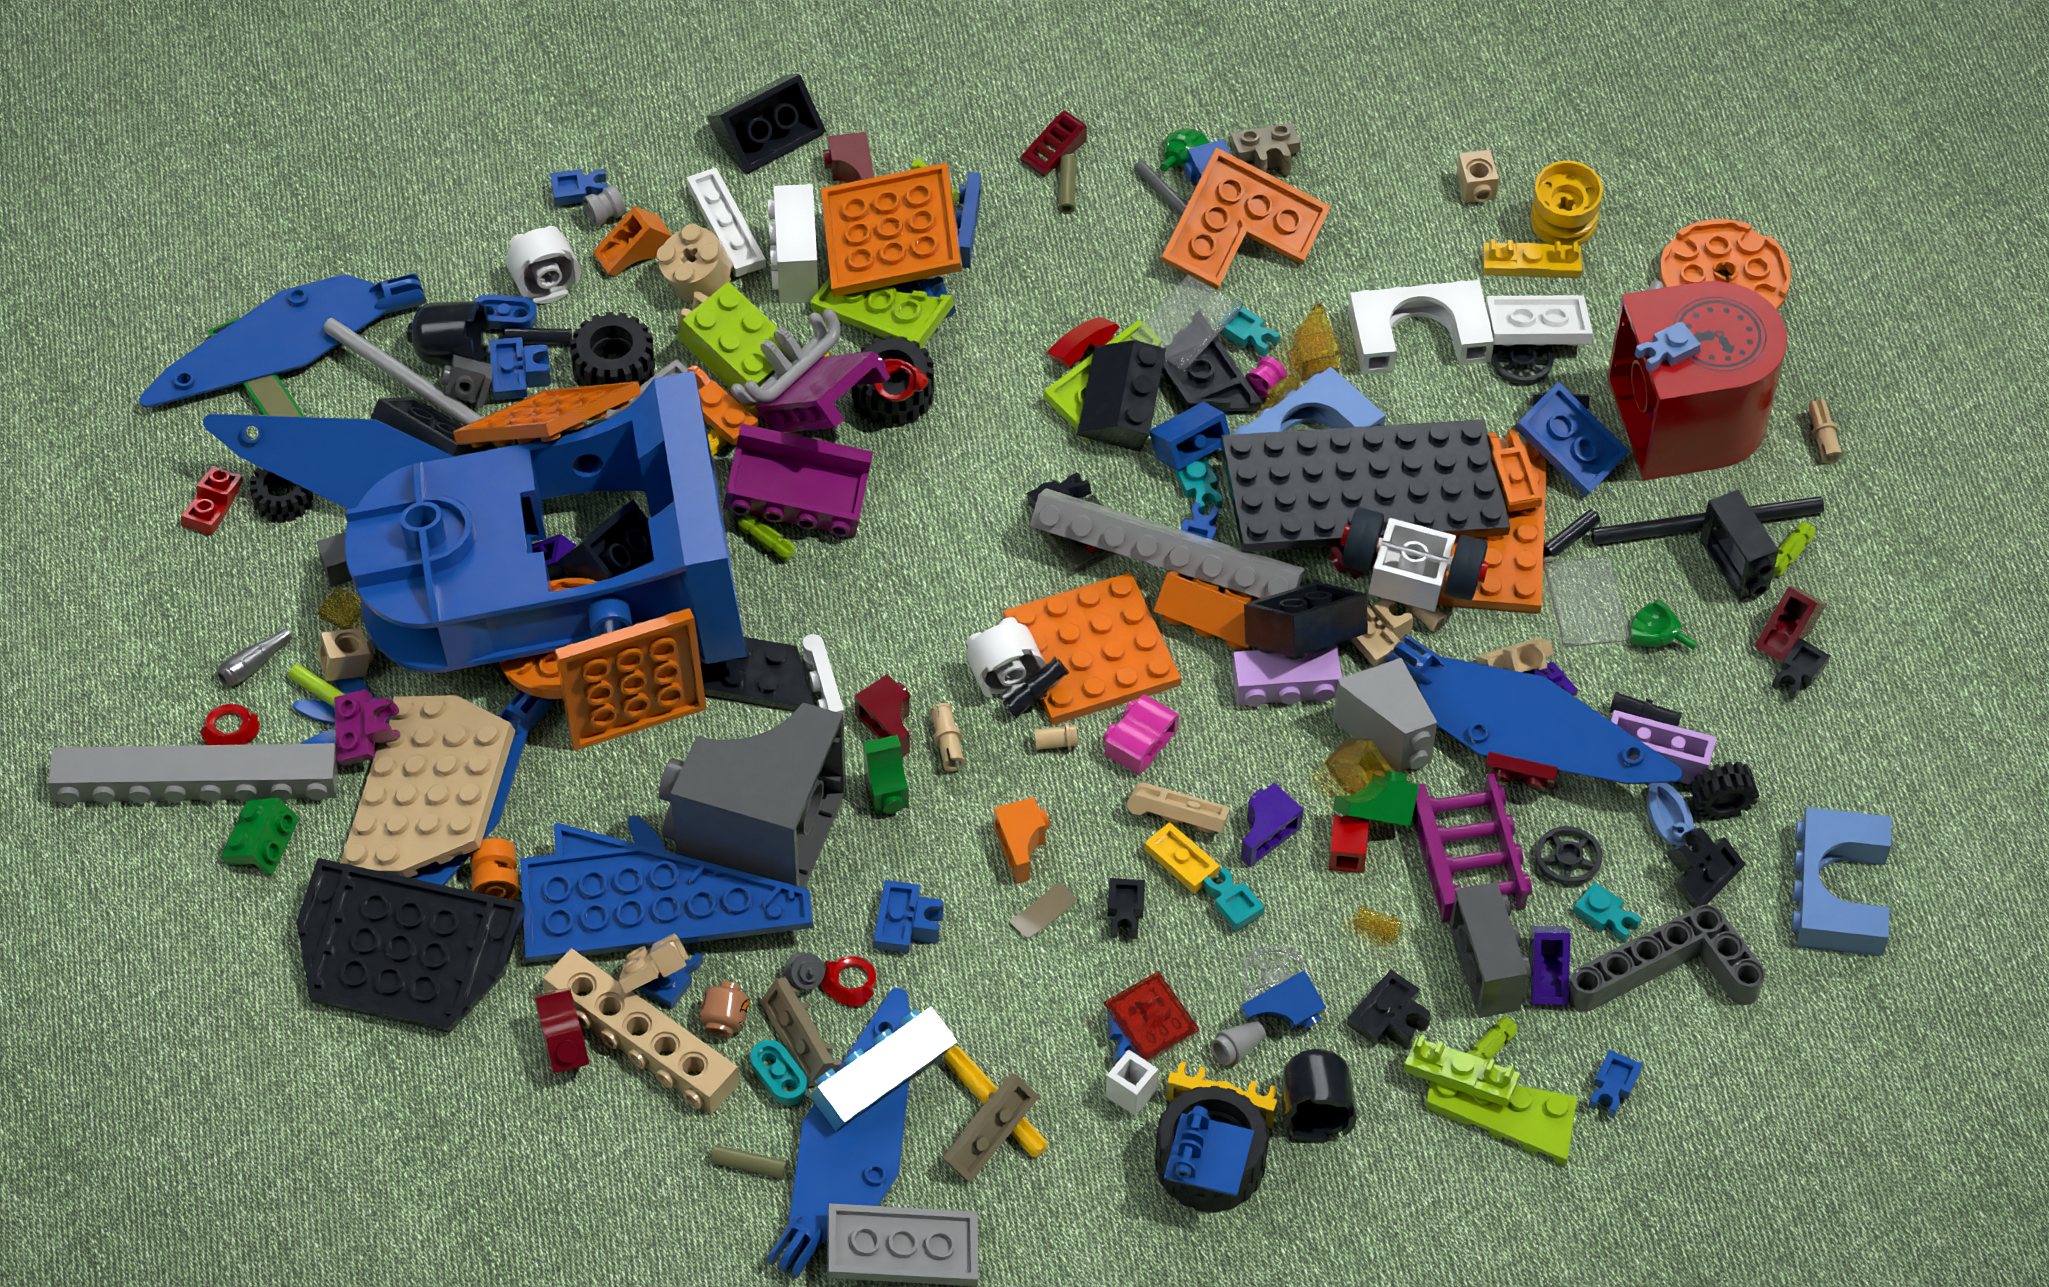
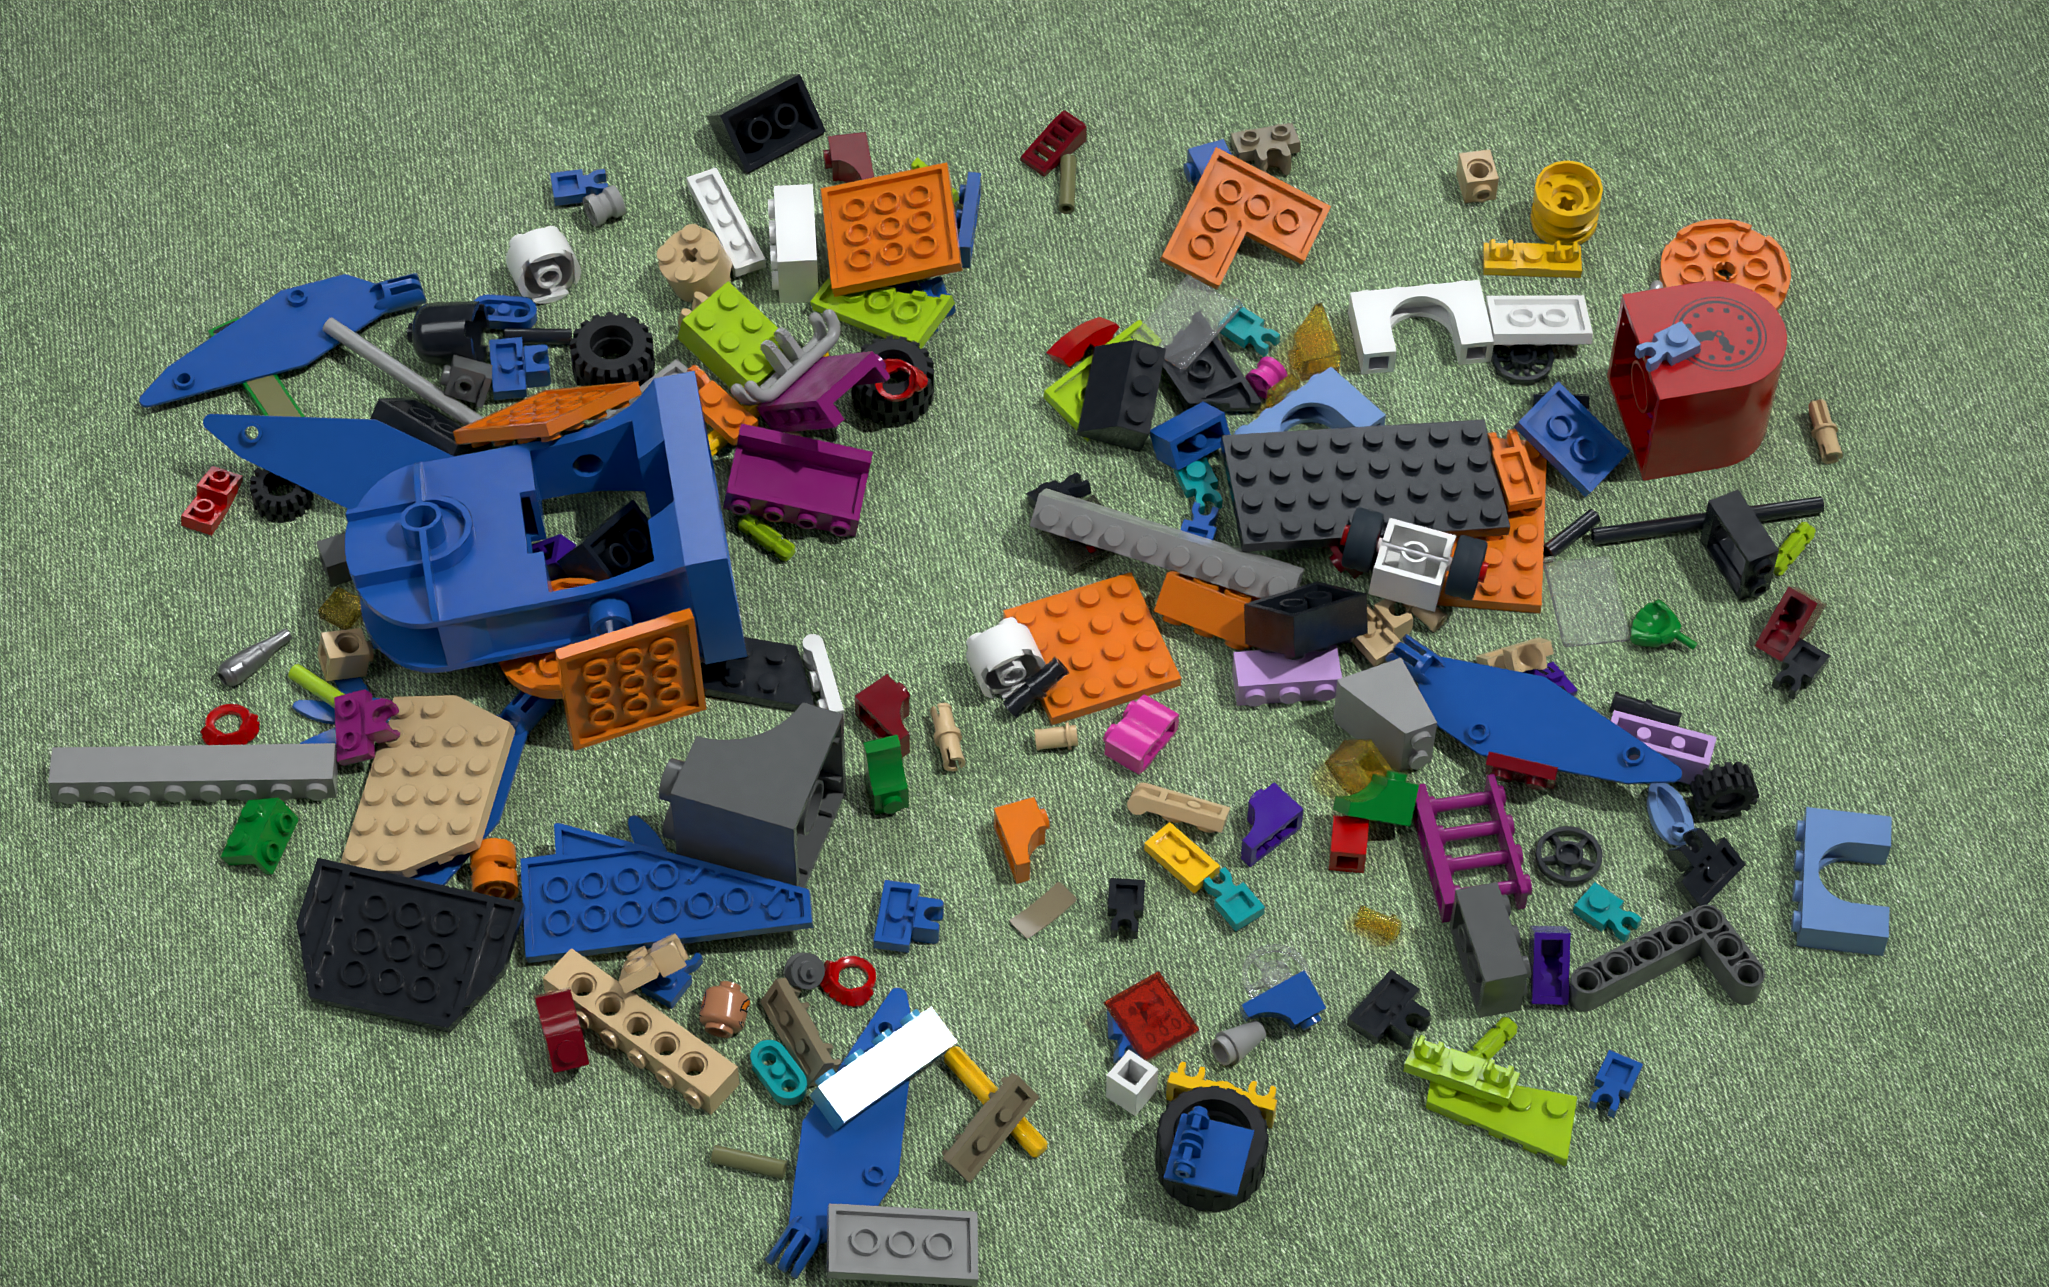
(632, 240): orange arch -> none
(1160, 187): dark grey bar -> none
(1177, 146): green piece -> none
(1317, 1096): black cylinder -> none

